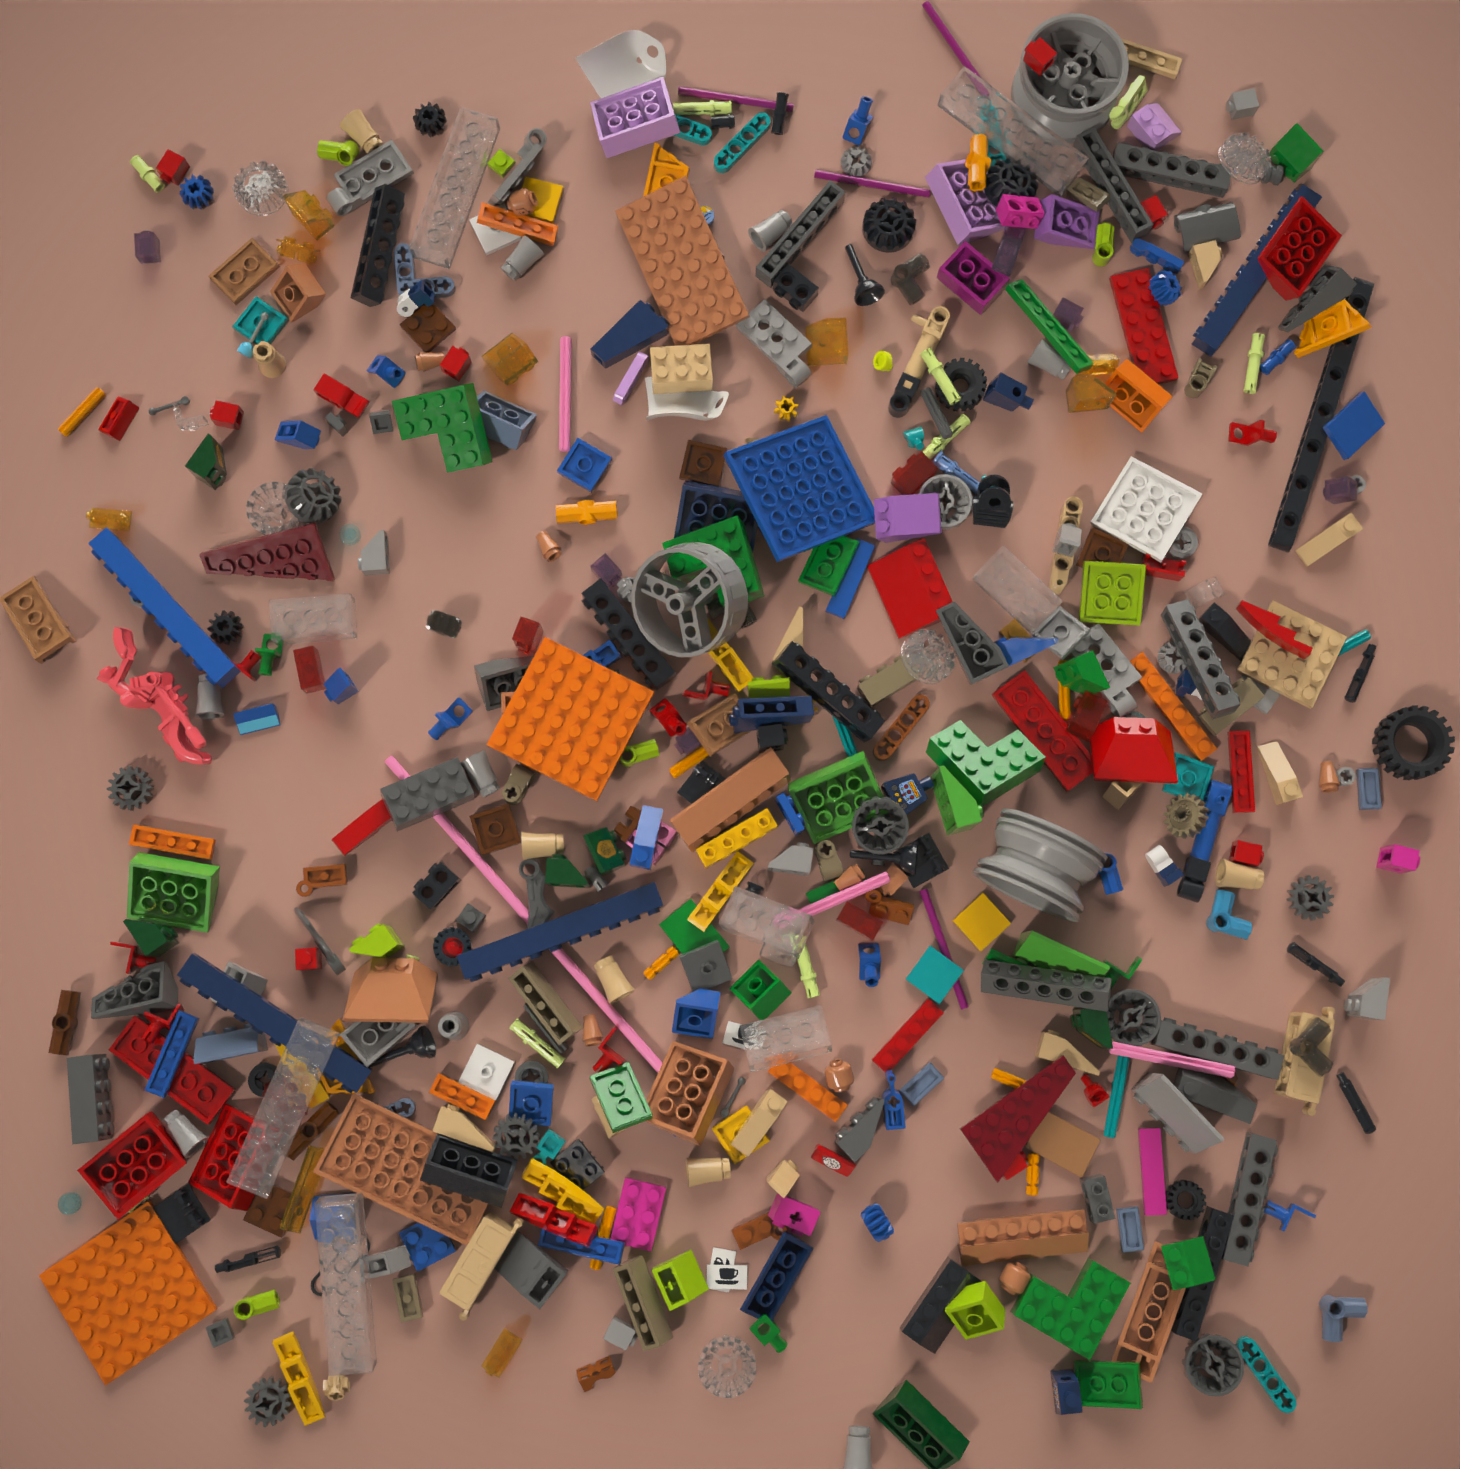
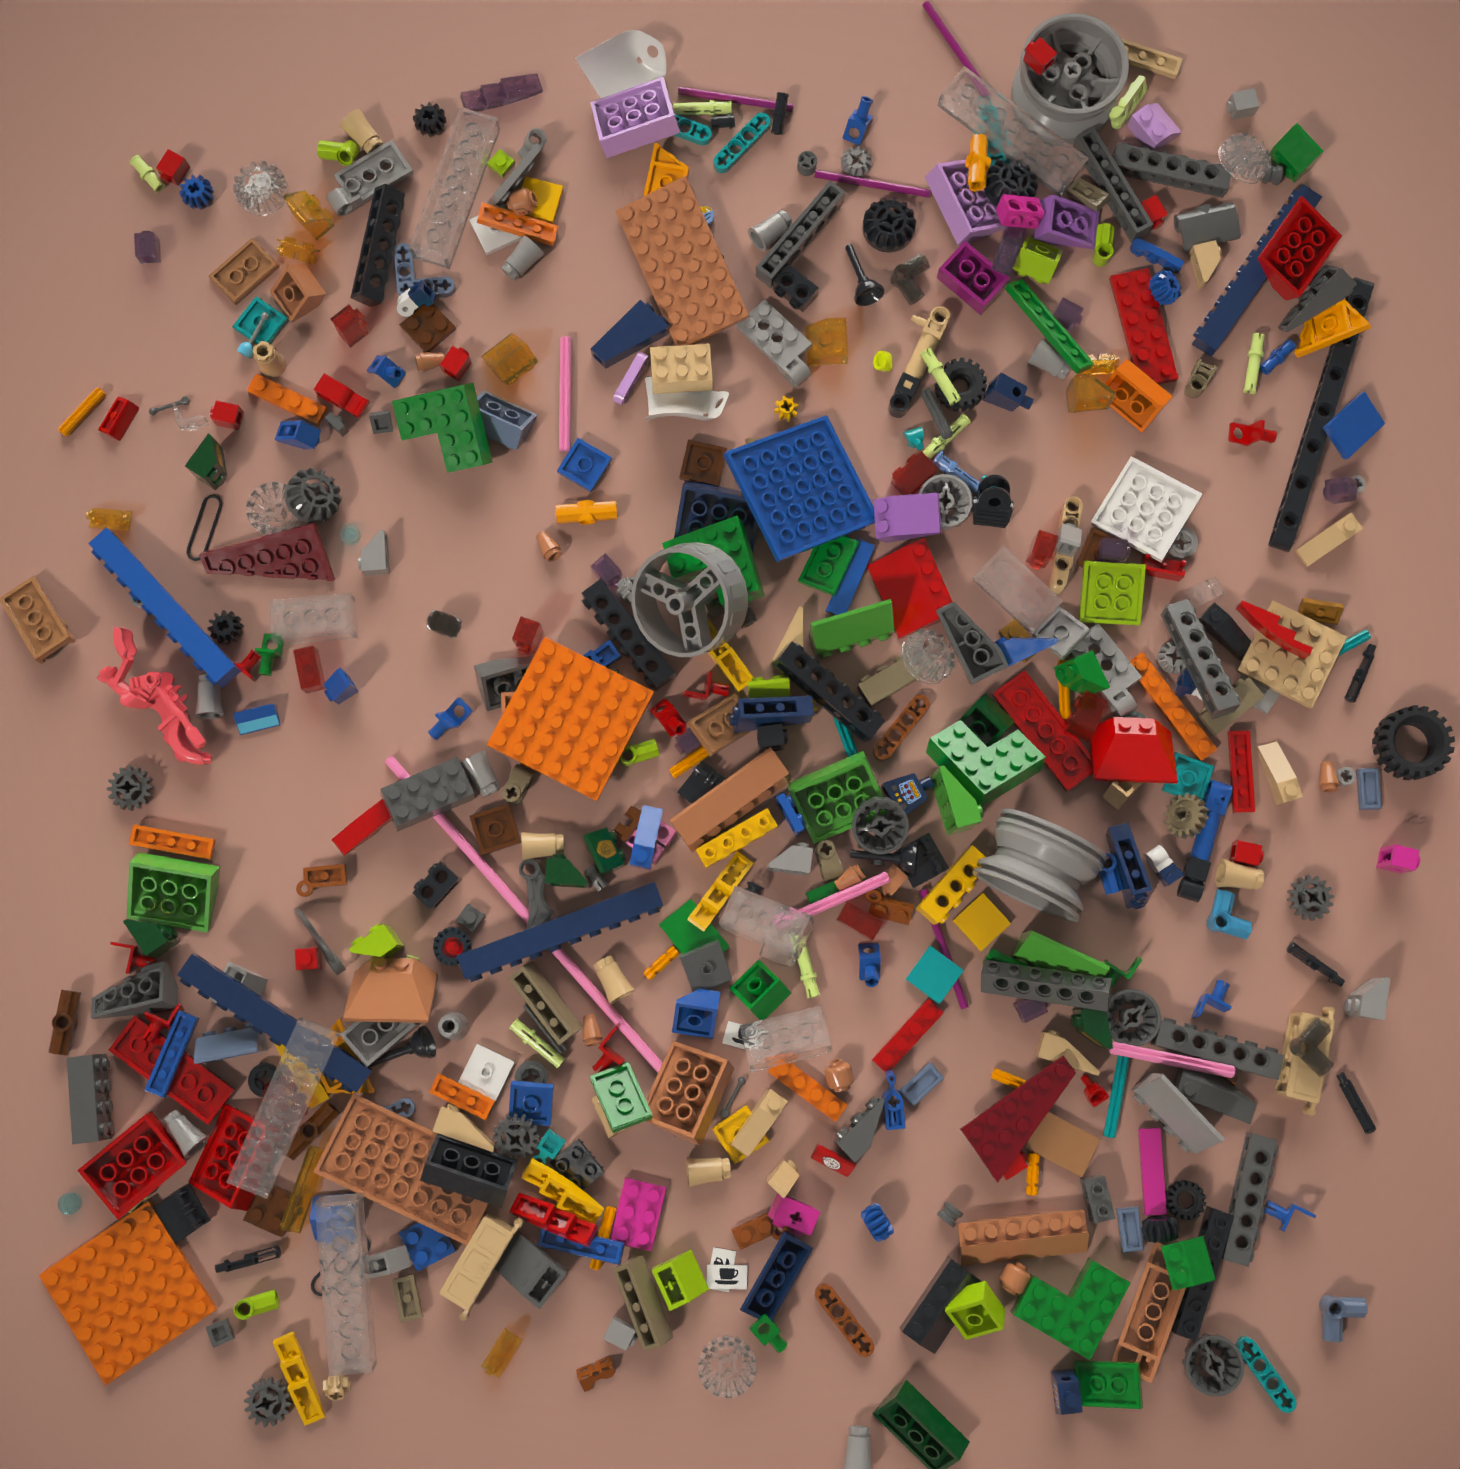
(196, 525): none -> black piece
(287, 399): none -> orange plate
(350, 325): none -> clear red brick
(503, 93): none -> clear purple slope
(807, 158): none -> dark grey wheel
(843, 1320): none -> dark orange beam
(852, 629): none -> bright green slope
(929, 906): none -> yellow brick
(950, 1214): none -> dark grey wheel
(987, 720): none -> dark green slope
(1030, 1009): none -> clear purple brick
(1037, 260): none -> lime slope
(1041, 549): none -> clear red brick
(1113, 550): none -> brick
(1130, 866): none -> dark blue slope
(1160, 1229): none -> black gear
(1214, 1000): none -> blue bracket
(1321, 610): none -> pearl gold plate

